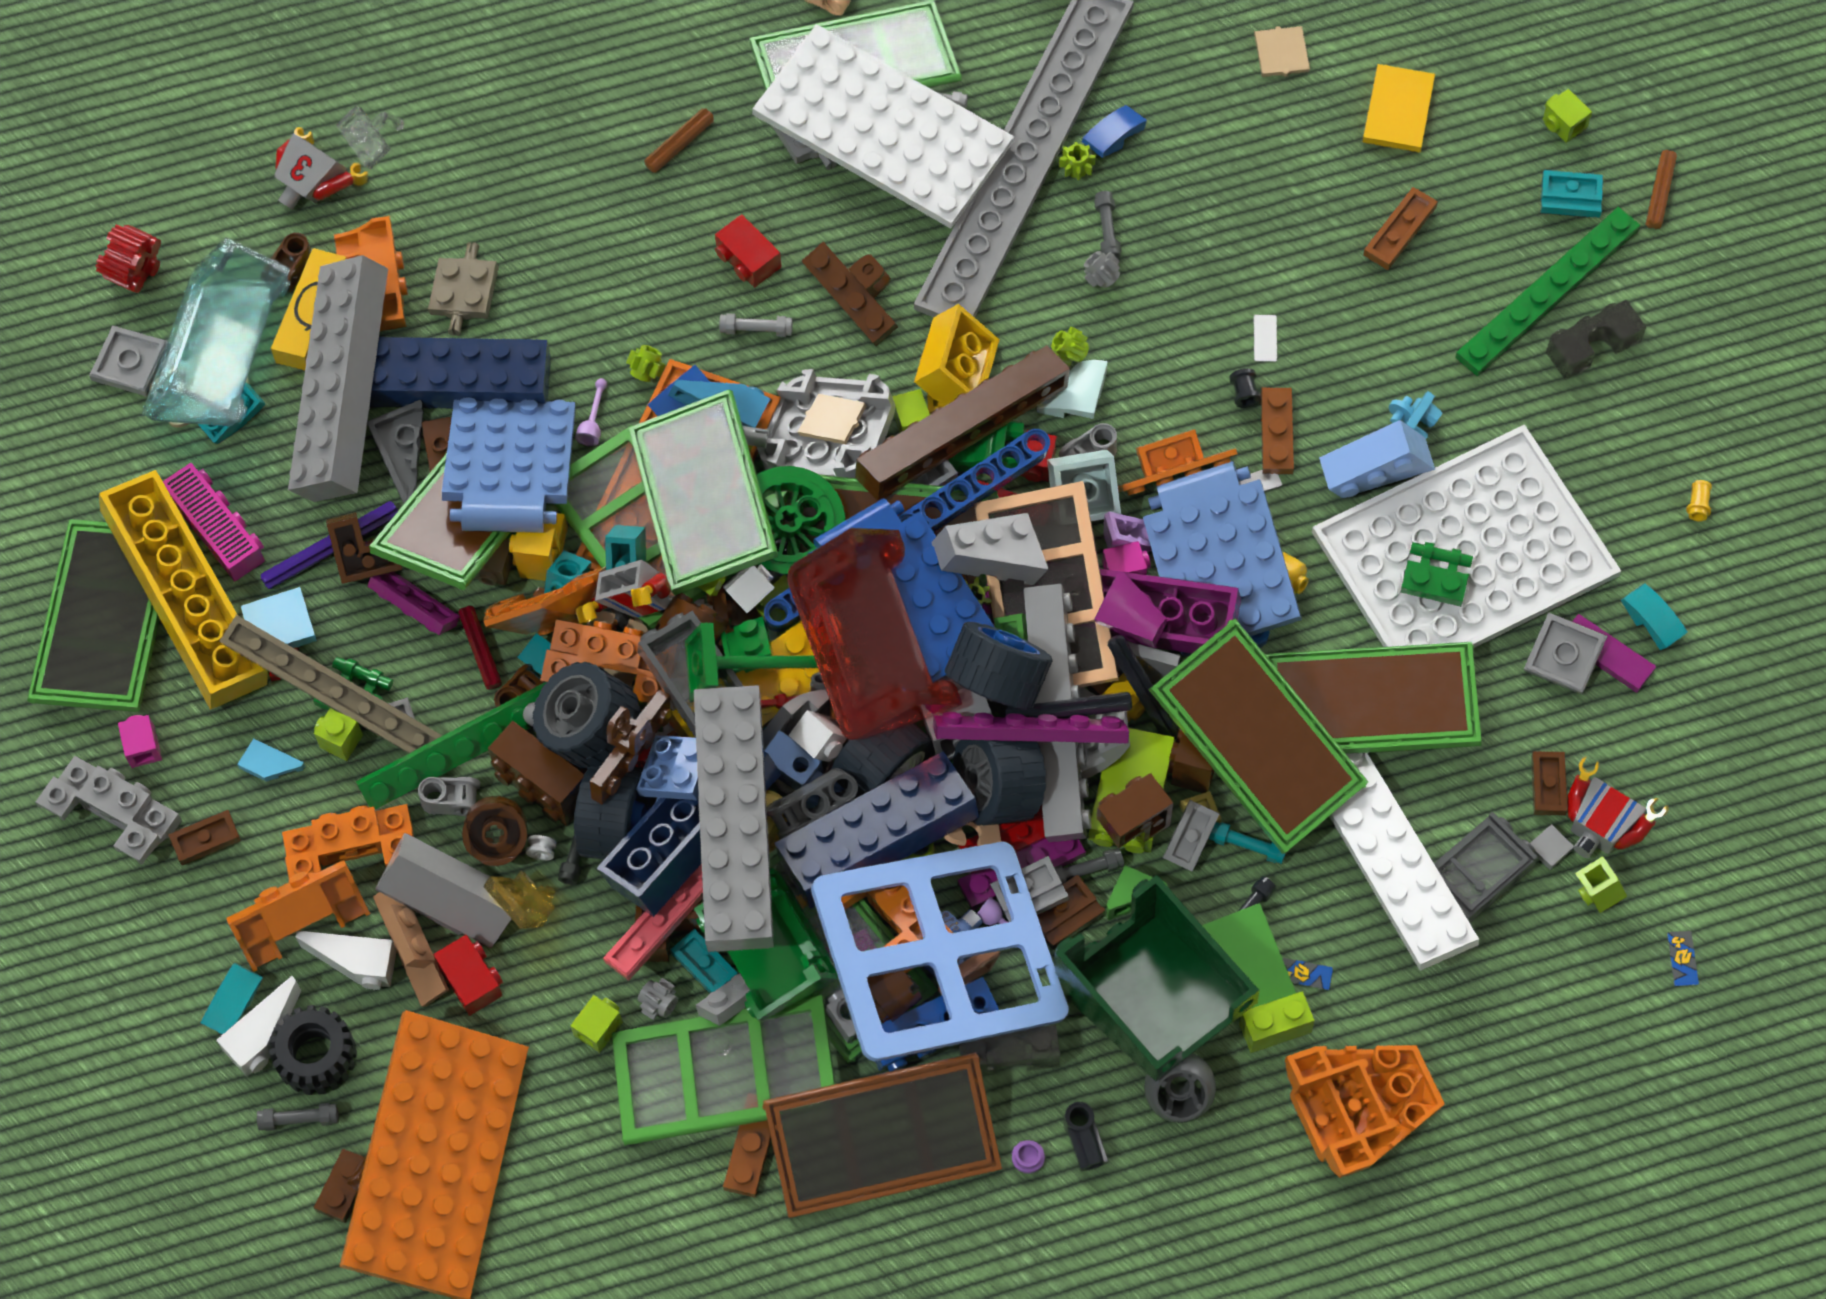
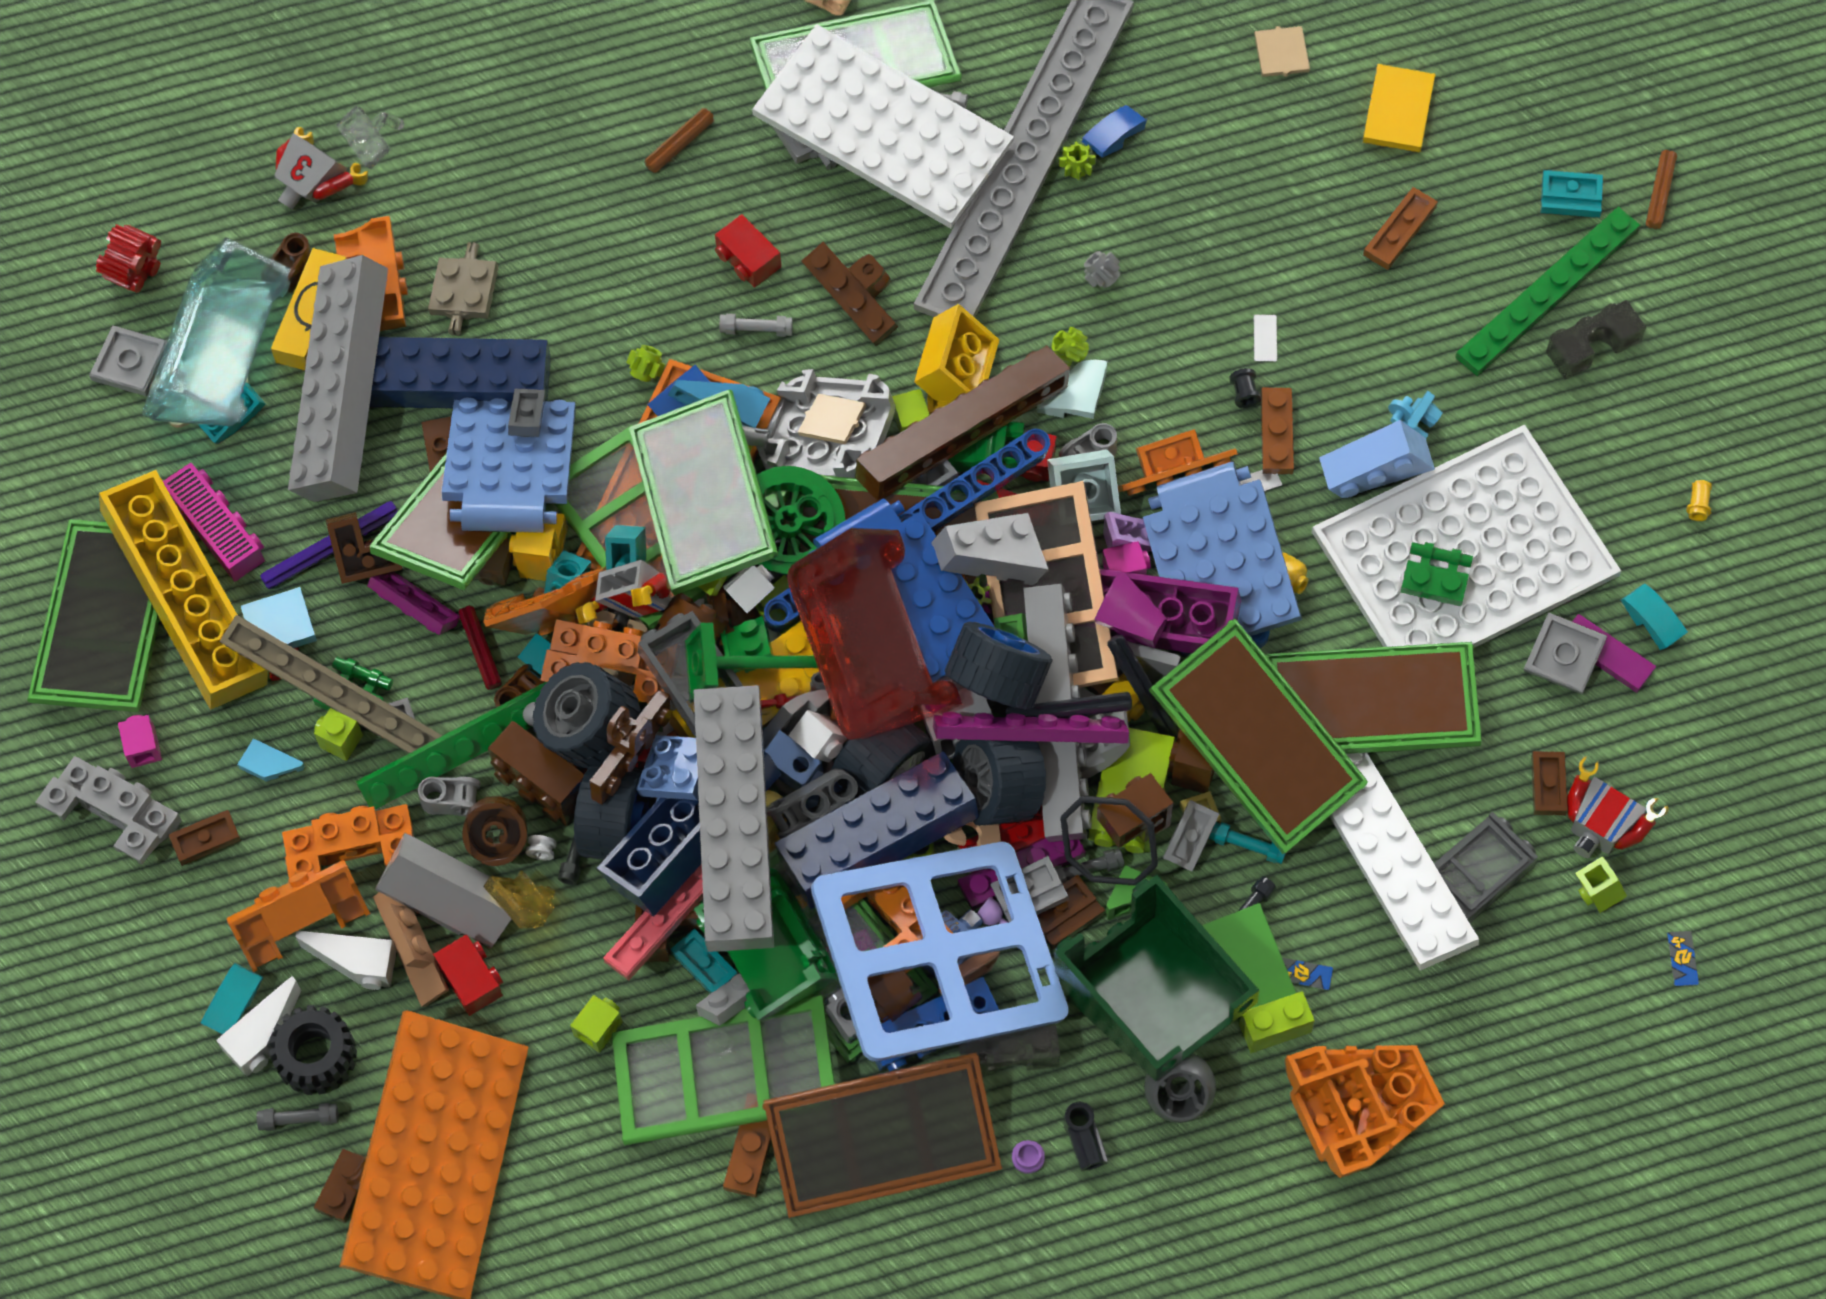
(399, 444): dark grey wing -> none
(526, 413): none -> dark grey plate
(588, 431): lavender hinge -> none
(657, 999): light grey gear -> none
(1104, 205): dark grey bar -> none
(1115, 801): none -> black piece
(1551, 847): light grey tile -> none
(1566, 115): lime brick -> none

